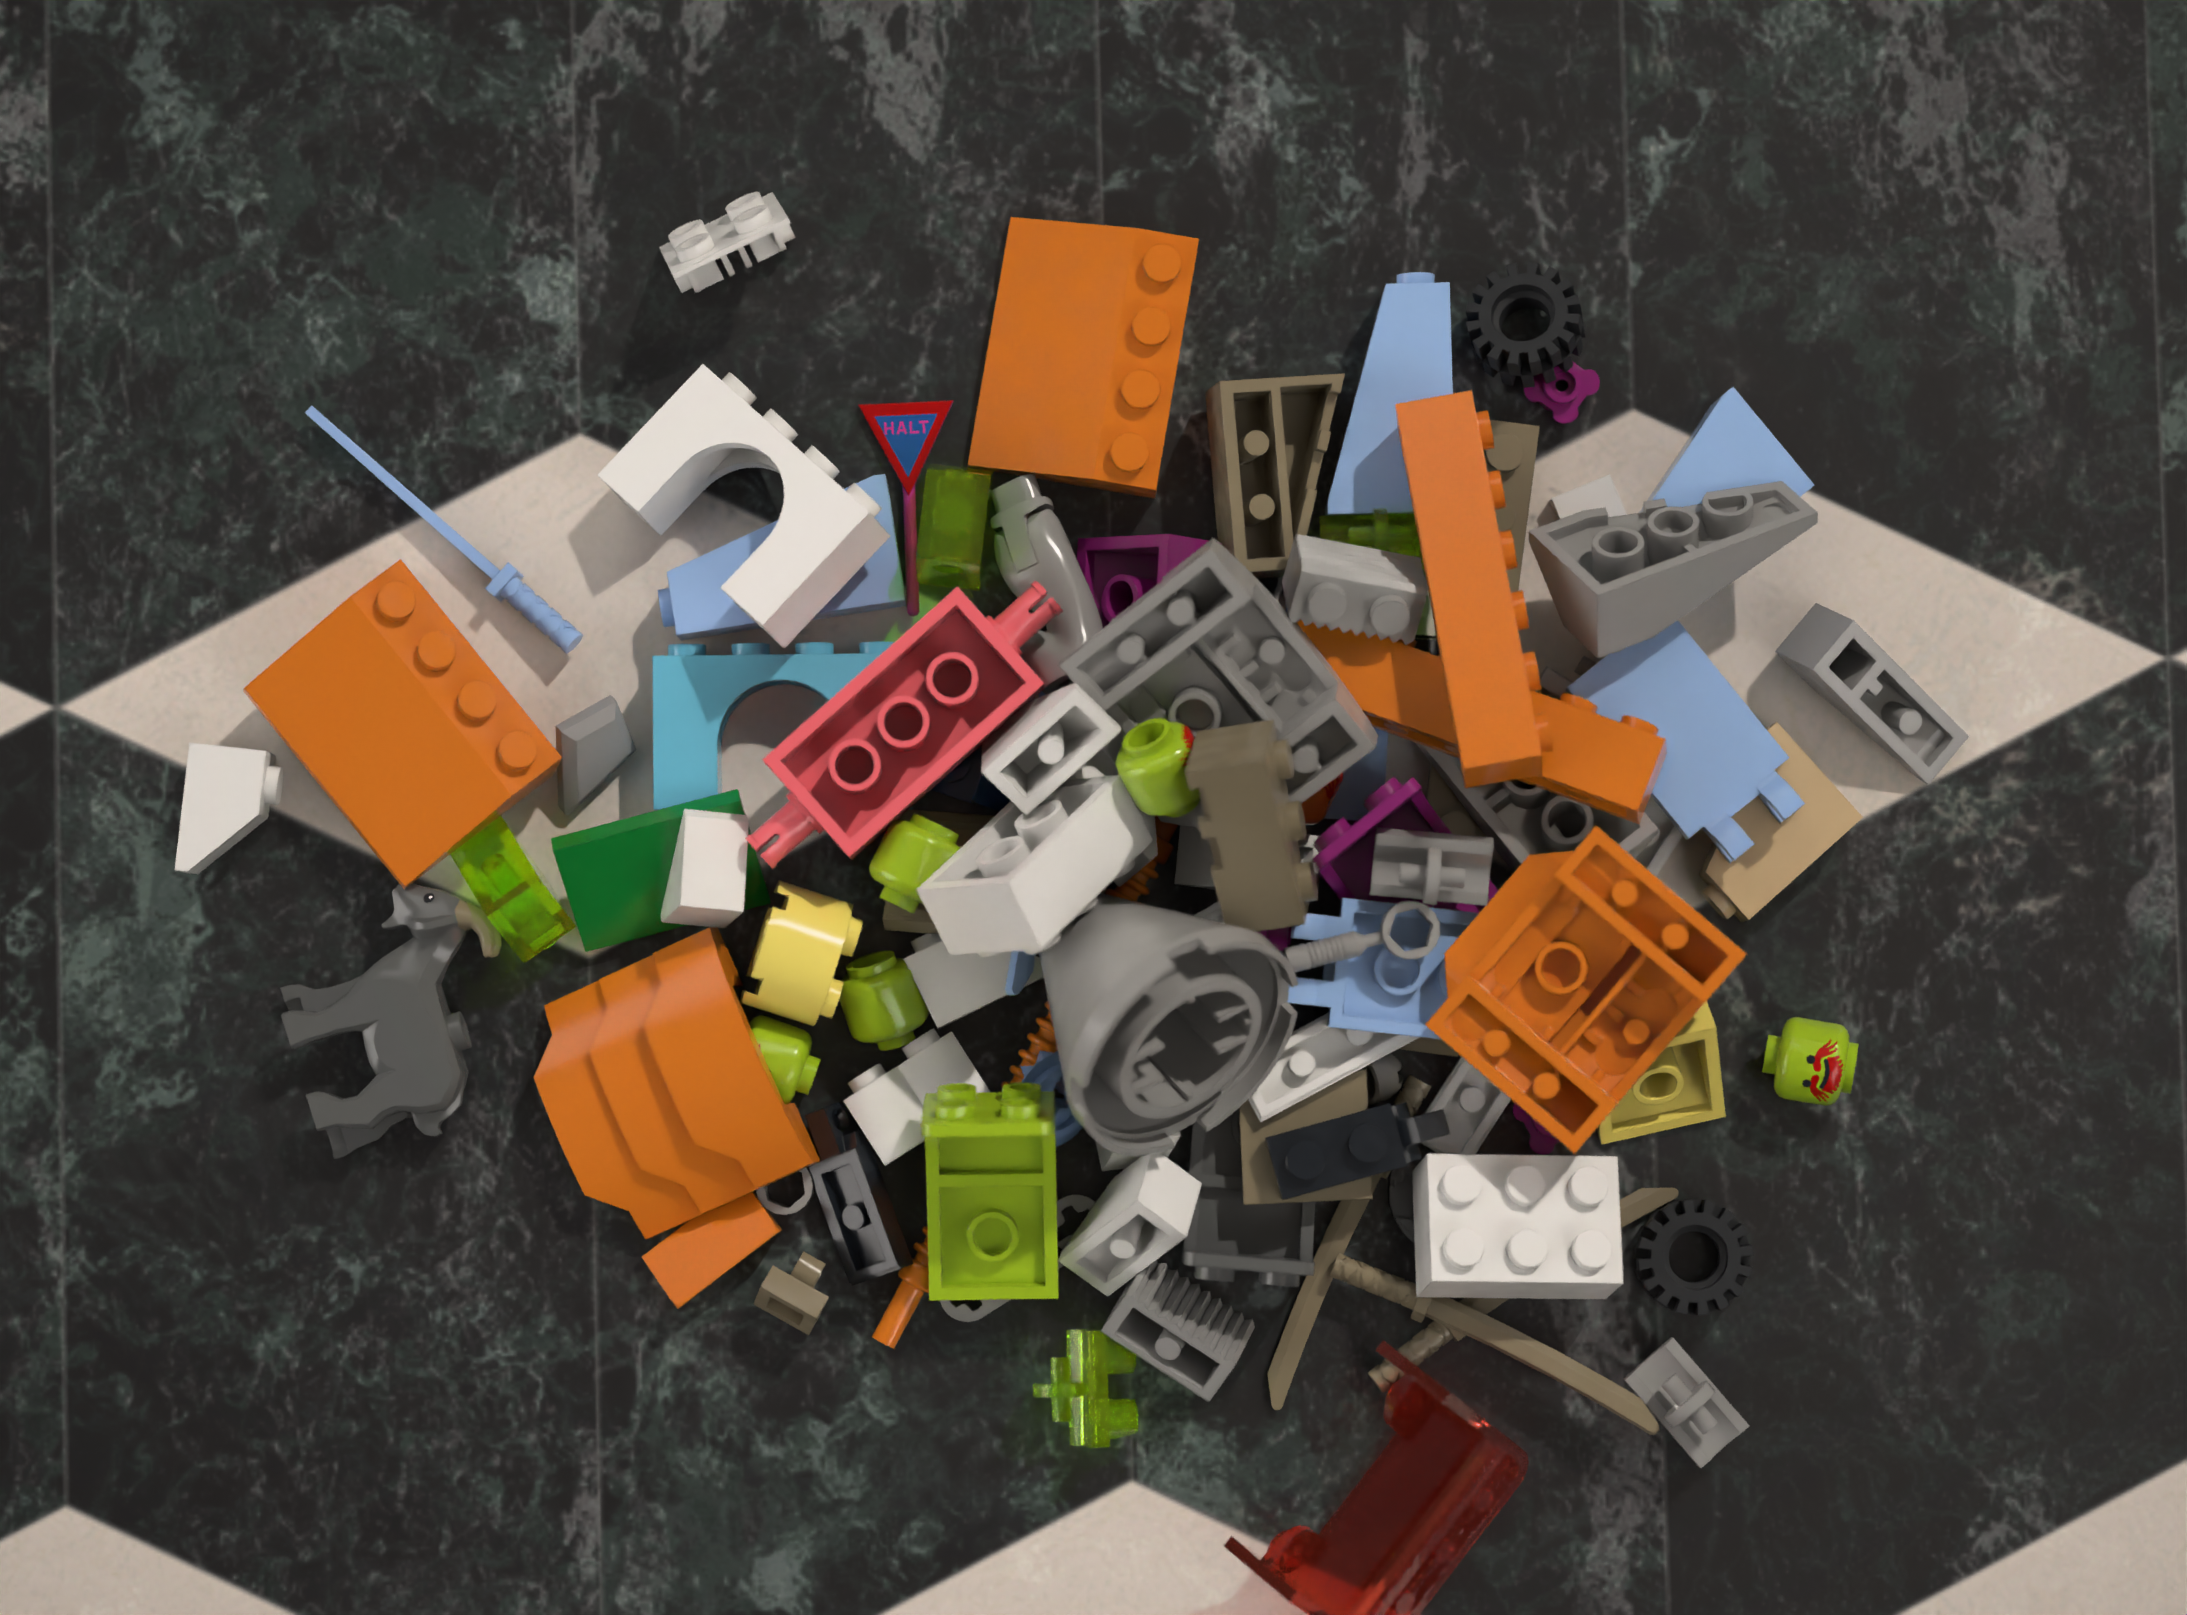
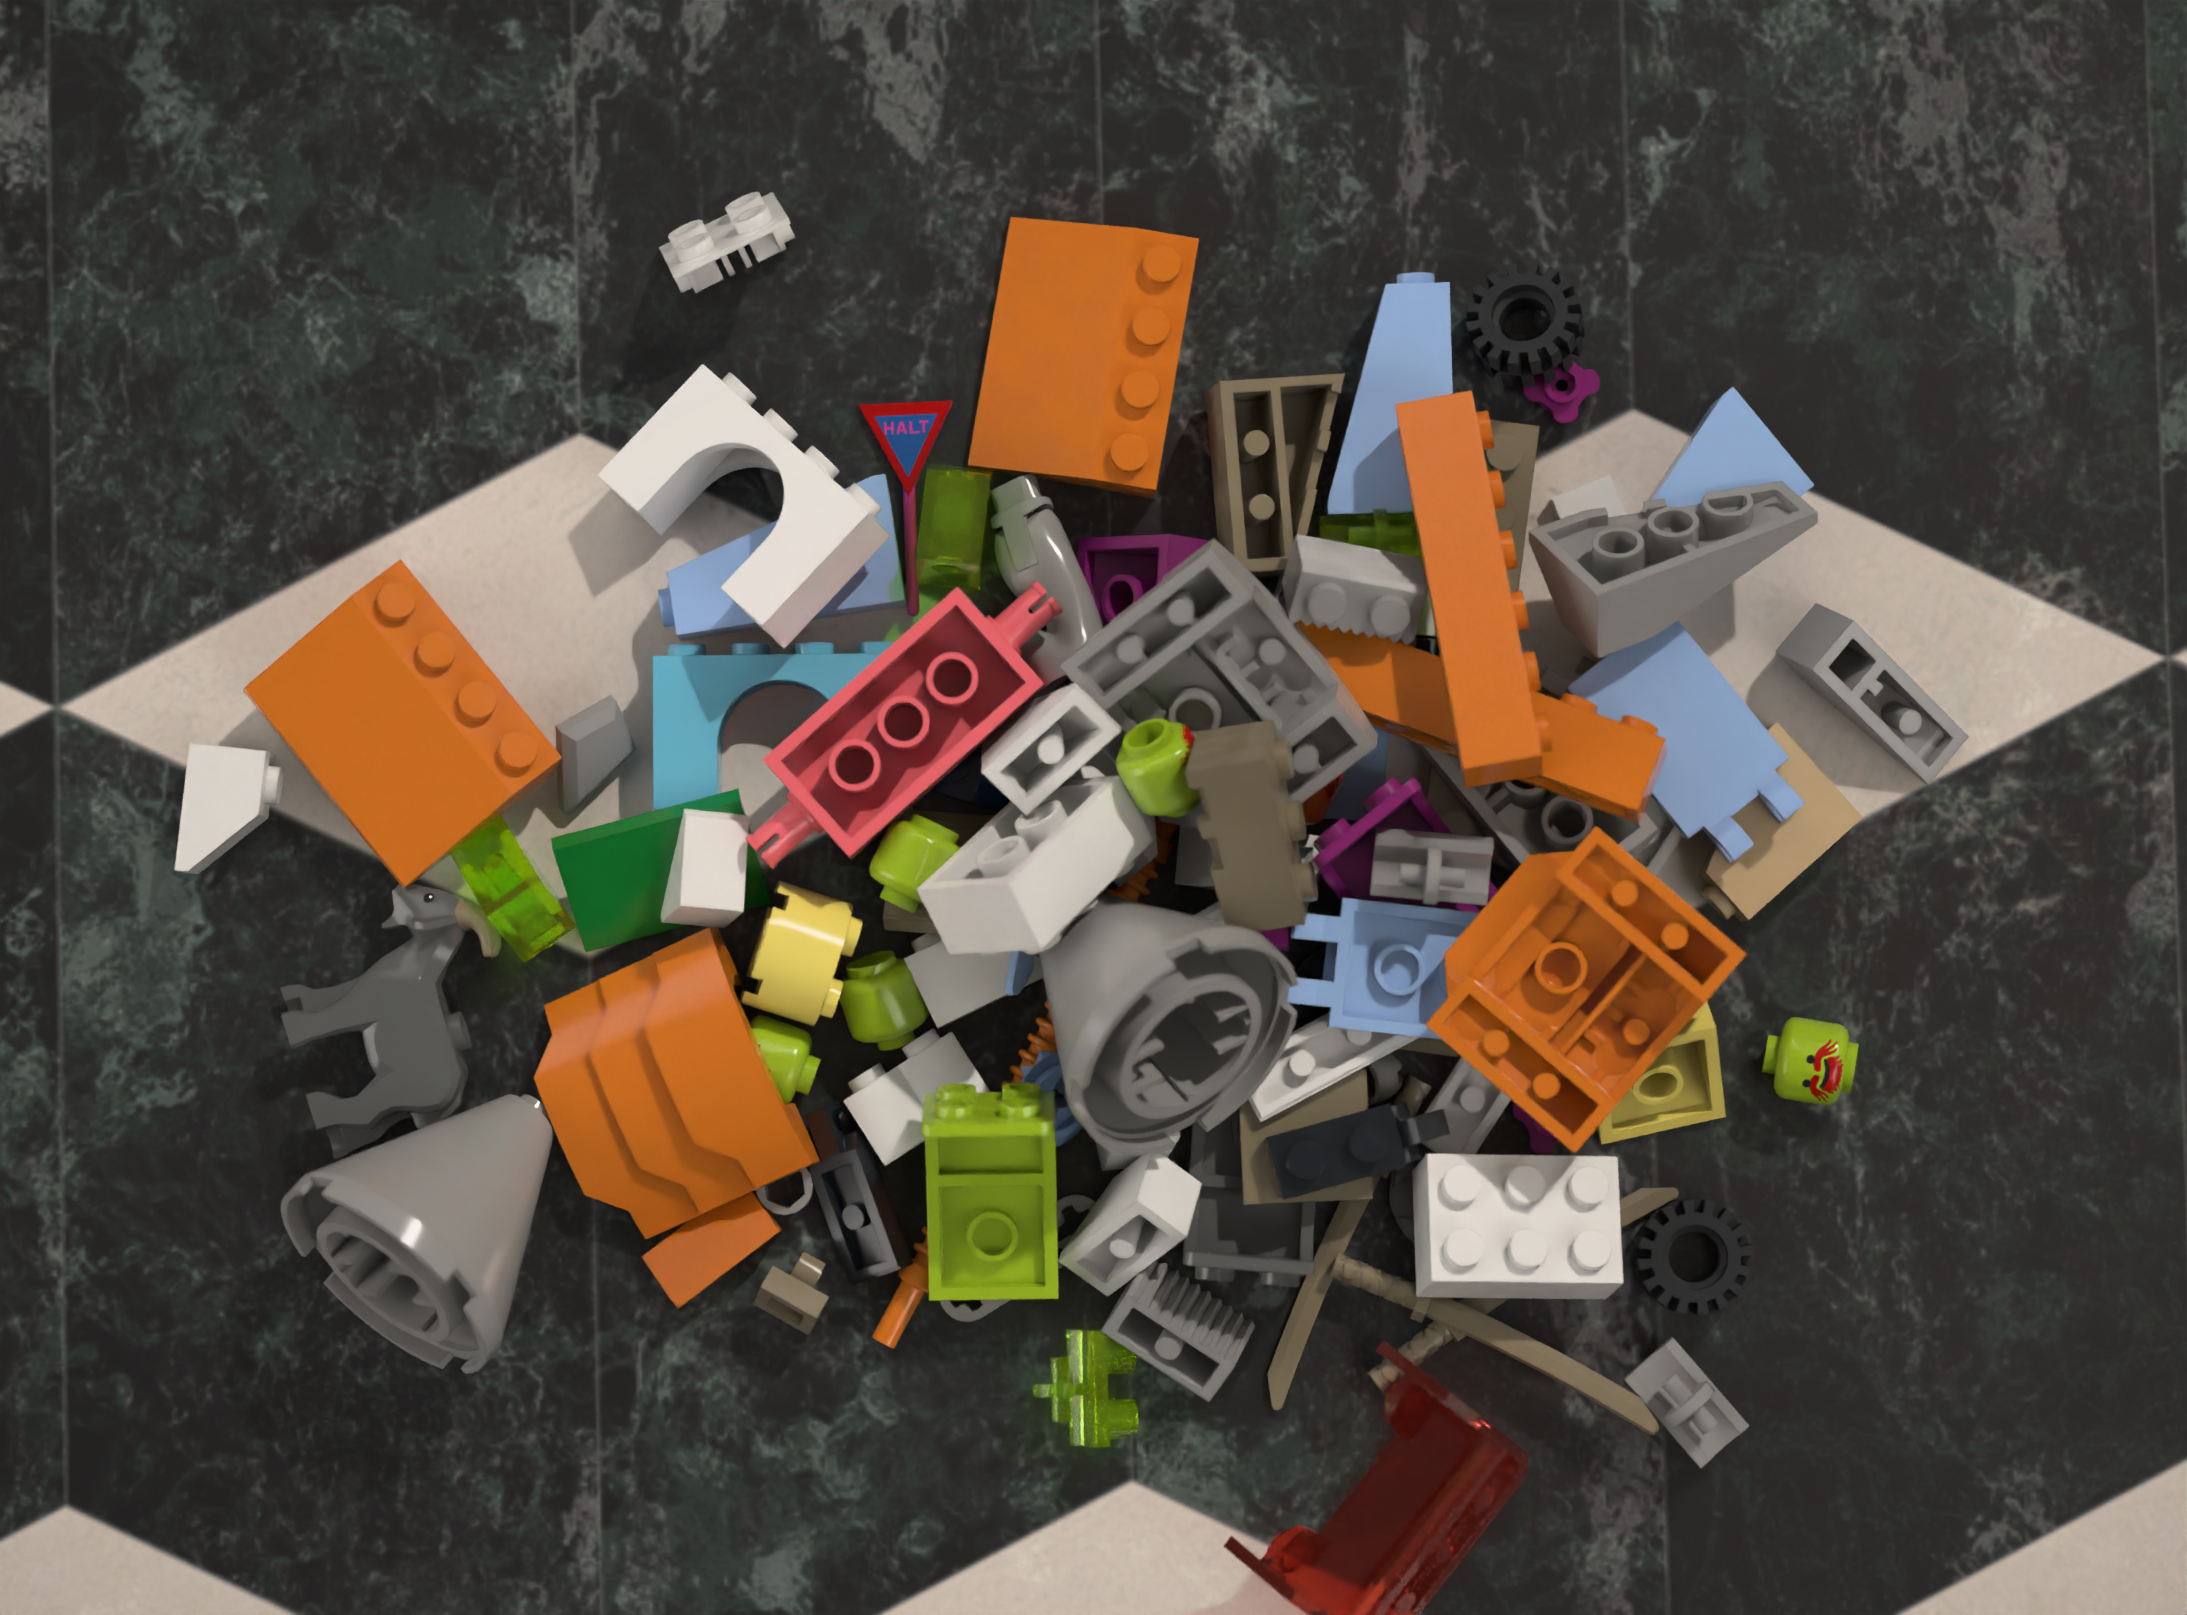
(431, 1227): none -> light grey cone
(504, 584): light blue sword -> none
(1354, 944): light grey piece -> none

